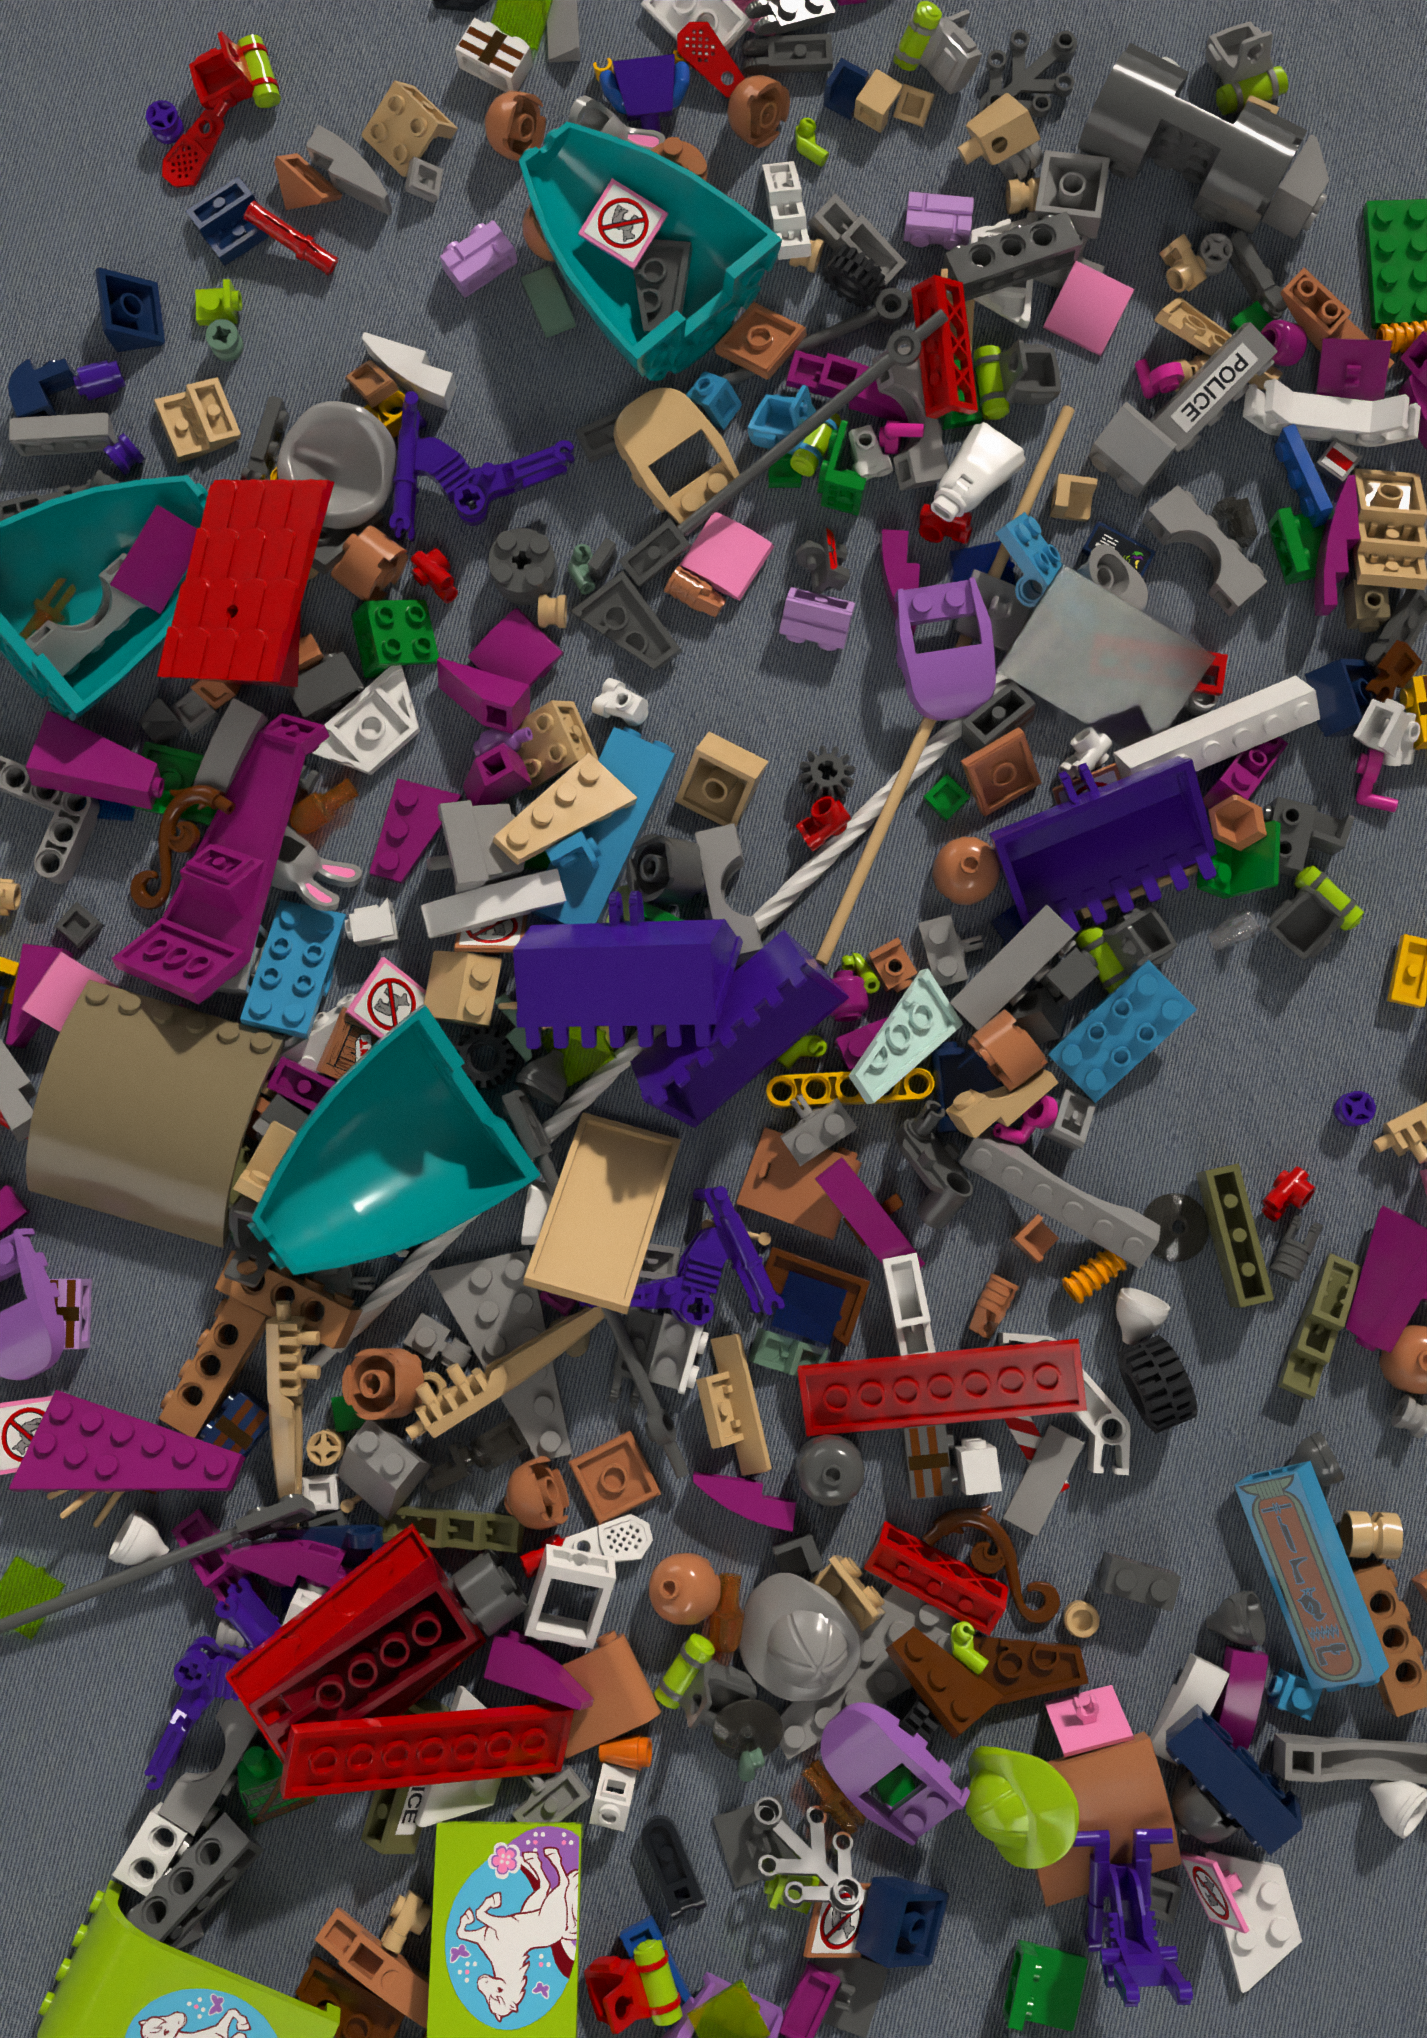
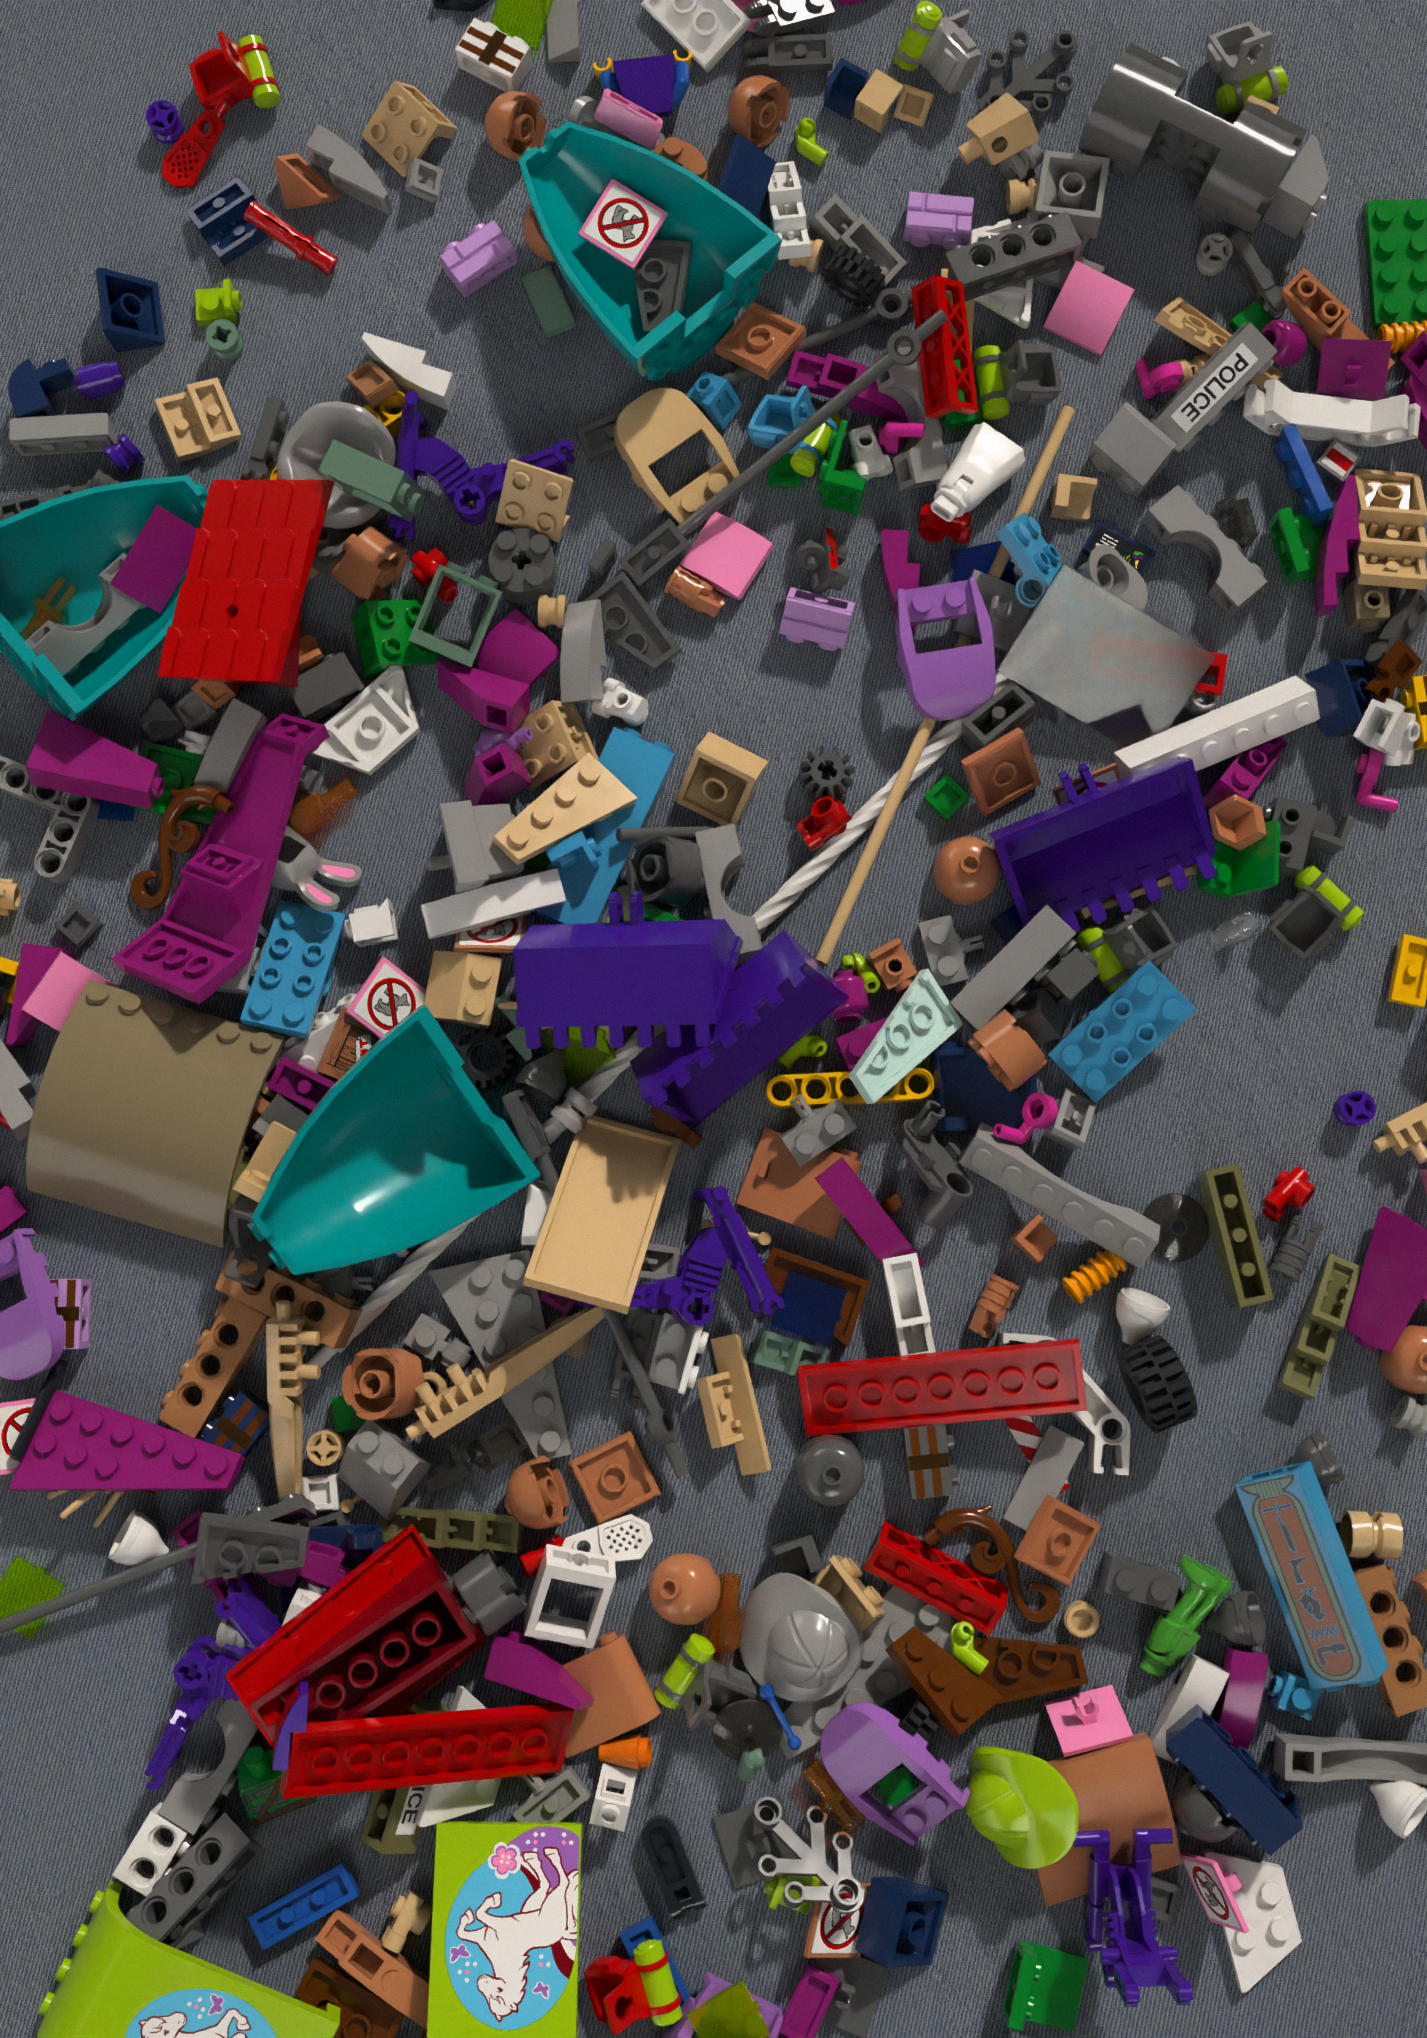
(38, 1409): none -> black bar
(196, 741): none -> white plate
(246, 1545): none -> dark grey wing
(292, 1720): none -> dark purple slope
(303, 1904): none -> blue plate
(372, 480): none -> sand green window
(408, 829): magenta wing -> none
(442, 646): none -> sand green window
(535, 500): none -> tan bracket
(568, 1116): none -> light grey wheel
(579, 569): sand green arm -> none
(582, 653): none -> light grey slope
(628, 119): none -> bright pink slope
(635, 834): none -> dark grey bar
(668, 1123): none -> reddish brown plate
(716, 64): red piece -> none
(746, 175): none -> dark blue slope
(746, 1499): magenta slope -> none
(767, 1693): none -> blue hinge
(976, 1111): tan slope -> none
(977, 1466): white brick -> none
(1057, 1540): none -> nougat tile
(1089, 748): white plate -> none
(1175, 1631): none -> bright green piece
(1186, 269): tan plate -> none

